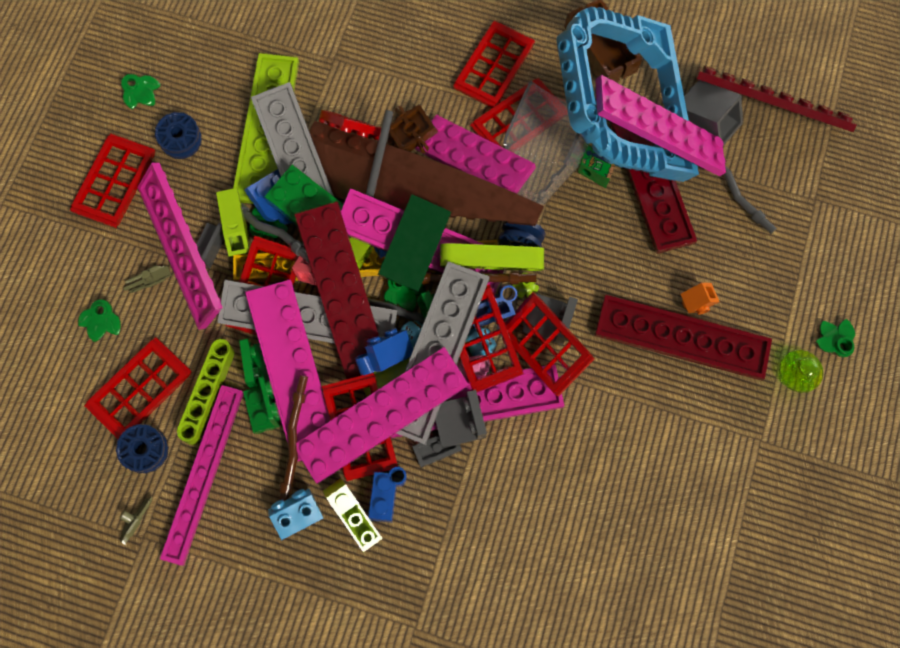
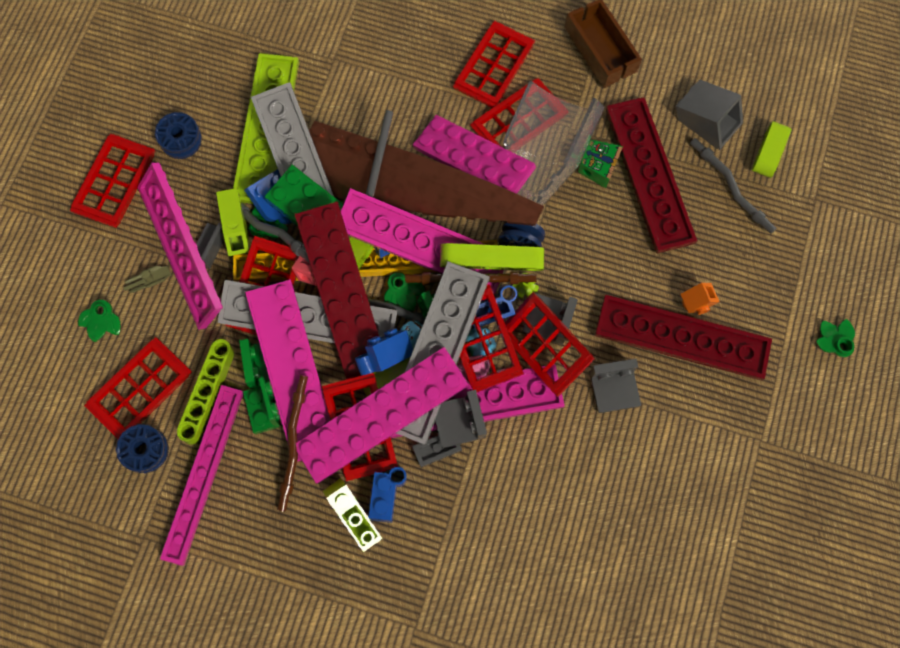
(133, 521): olive piece -> none
(141, 92): green plate -> none
(295, 513): dark azure brick -> none
(349, 124): red plate -> none
(412, 129): reddish brown plate -> none
(414, 243): dark green tile -> none
(615, 385): none -> dark grey bracket
(657, 47): dark azure arch -> none
(659, 125): dark pink plate -> none
(771, 149): none -> lime beam
(782, 100): dark red plate -> none
(800, 371): clear neon green plate -> none

